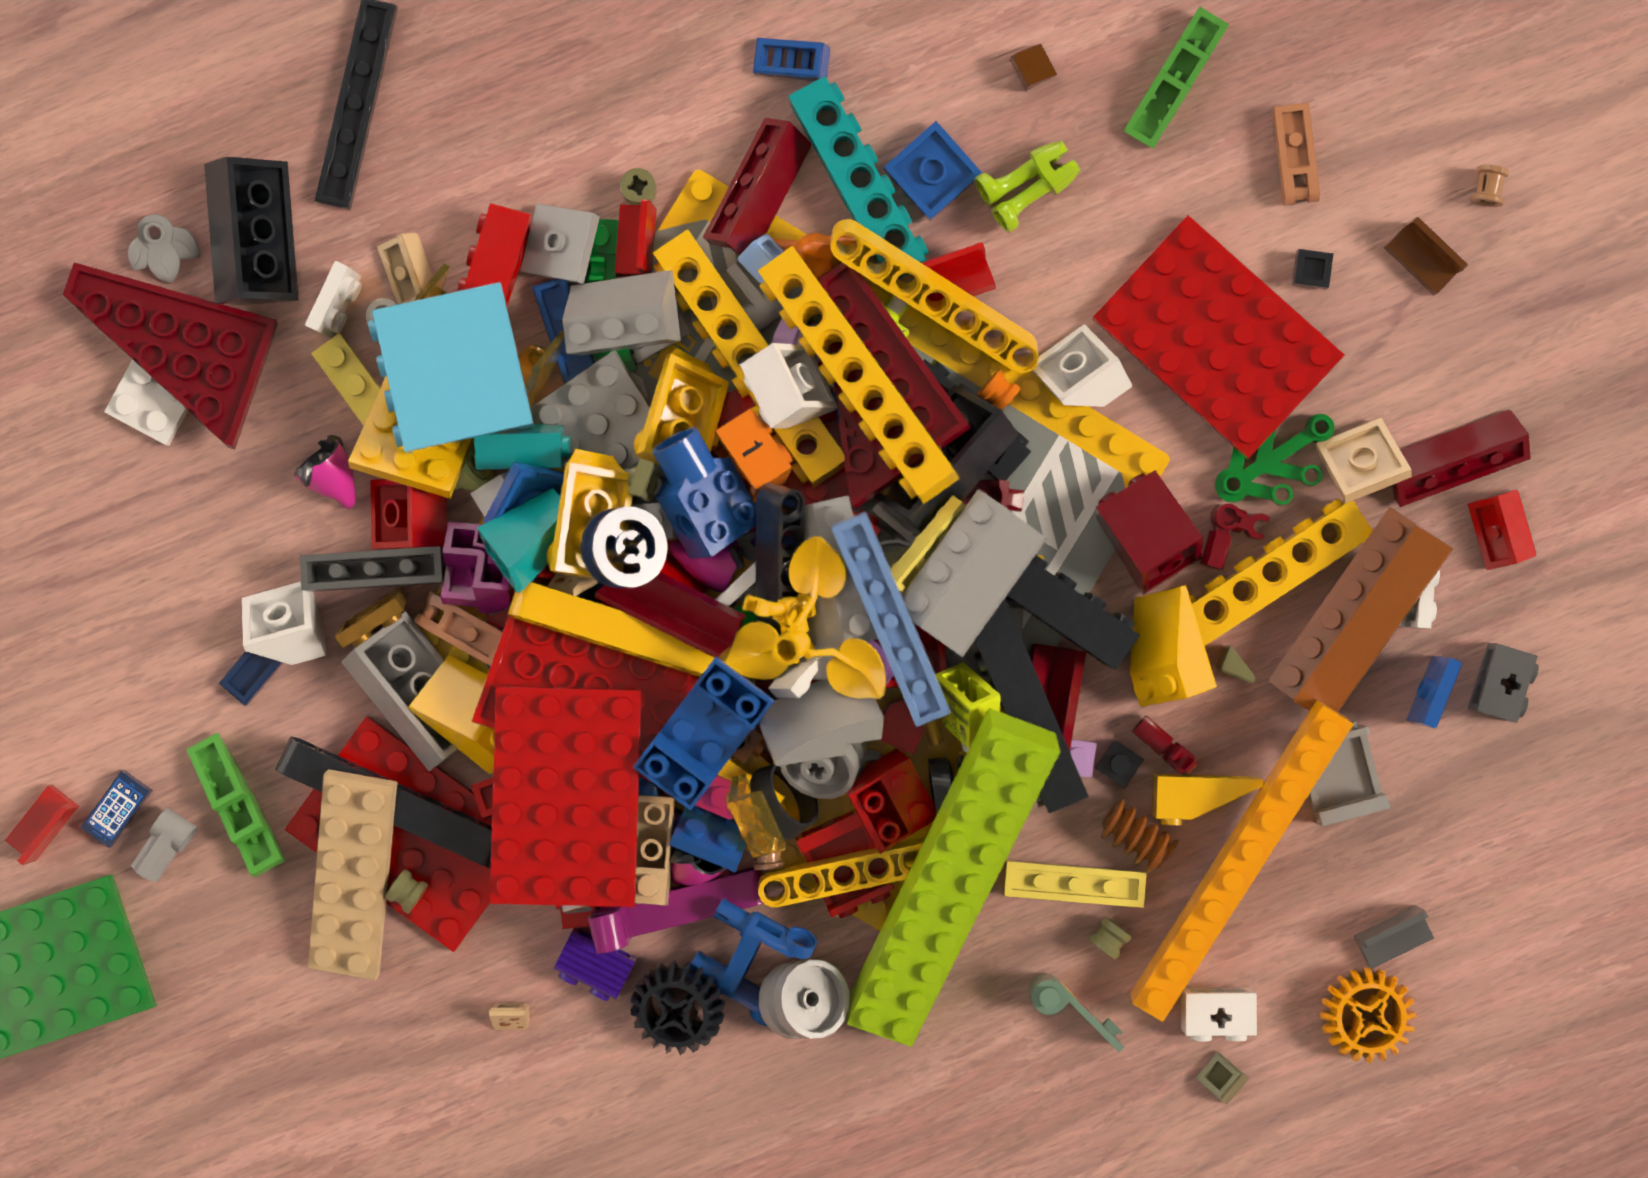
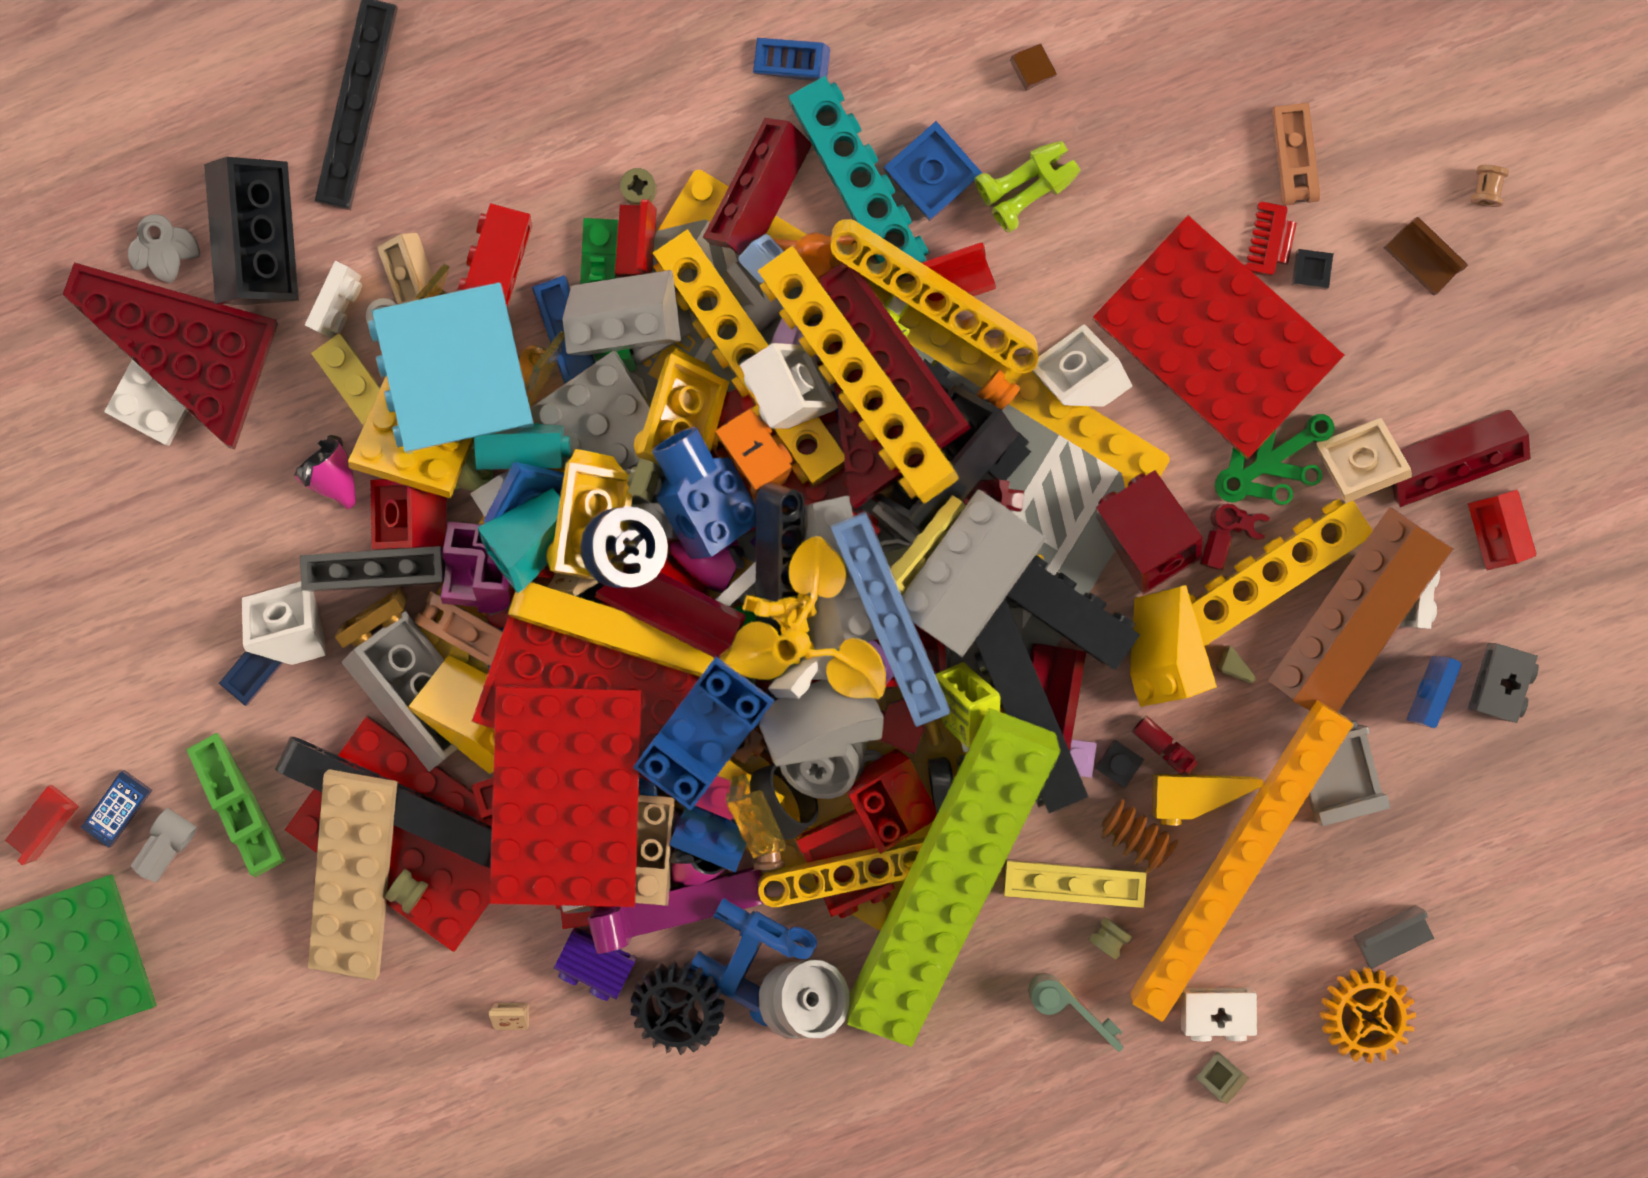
(560, 243): light grey plate -> none
(1176, 77): bright green slope -> none
(1279, 239): none -> red piece

